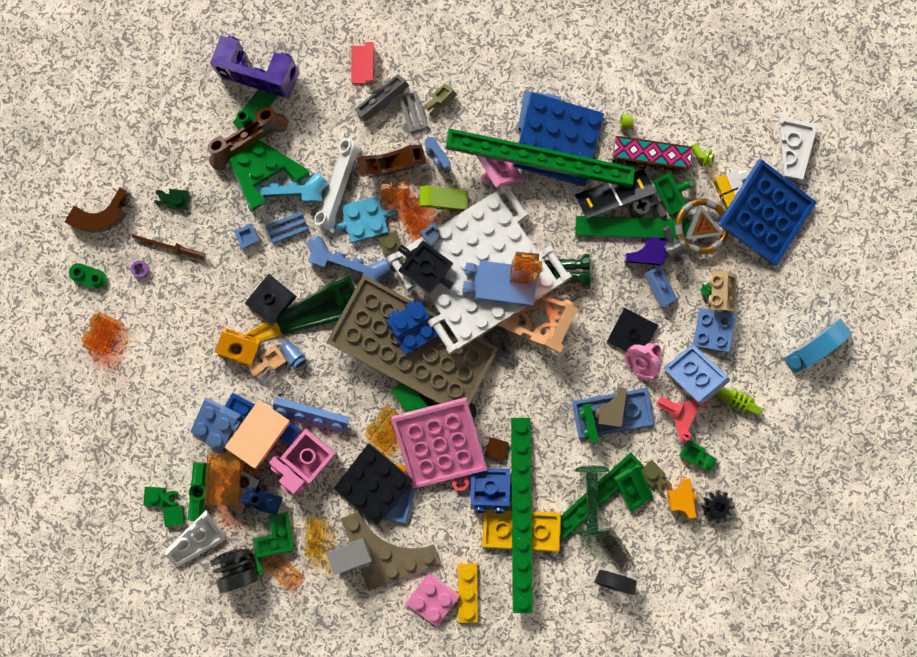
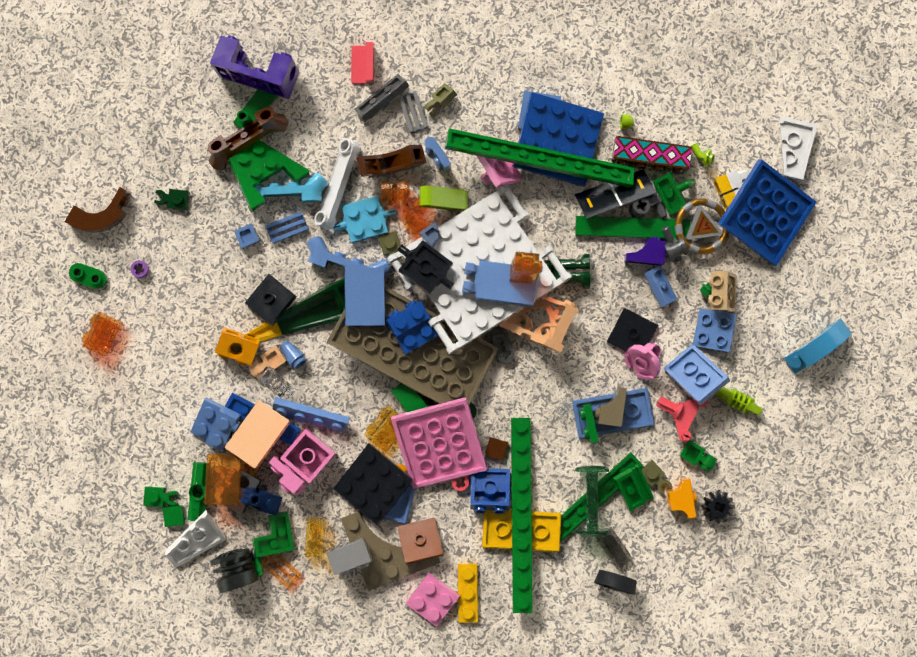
(178, 249): reddish brown sword -> none
(364, 296): none -> medium blue tile
(420, 541): none -> plate

